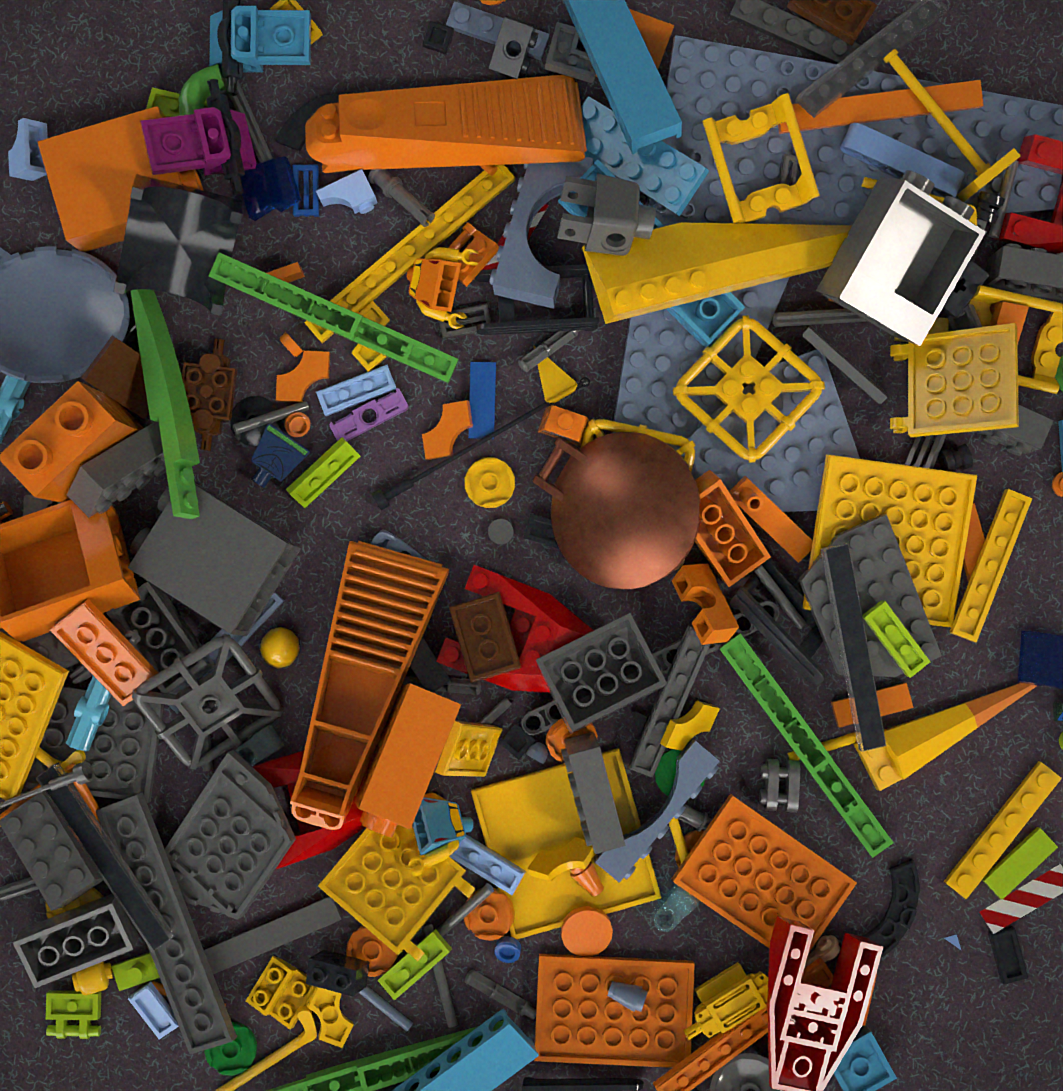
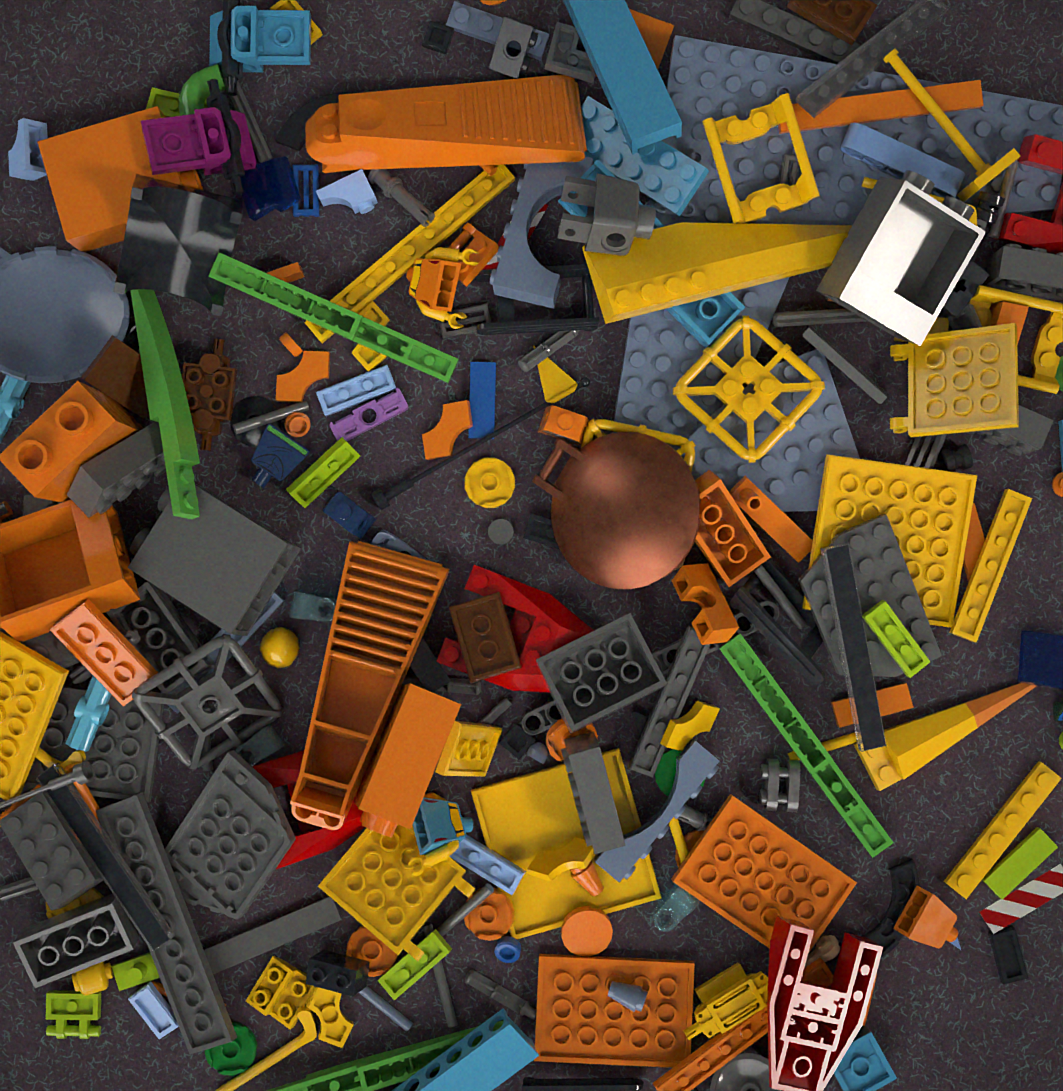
(310, 607): none -> clear light blue piece
(349, 514): none -> dark blue torso
(927, 920): none -> orange torso

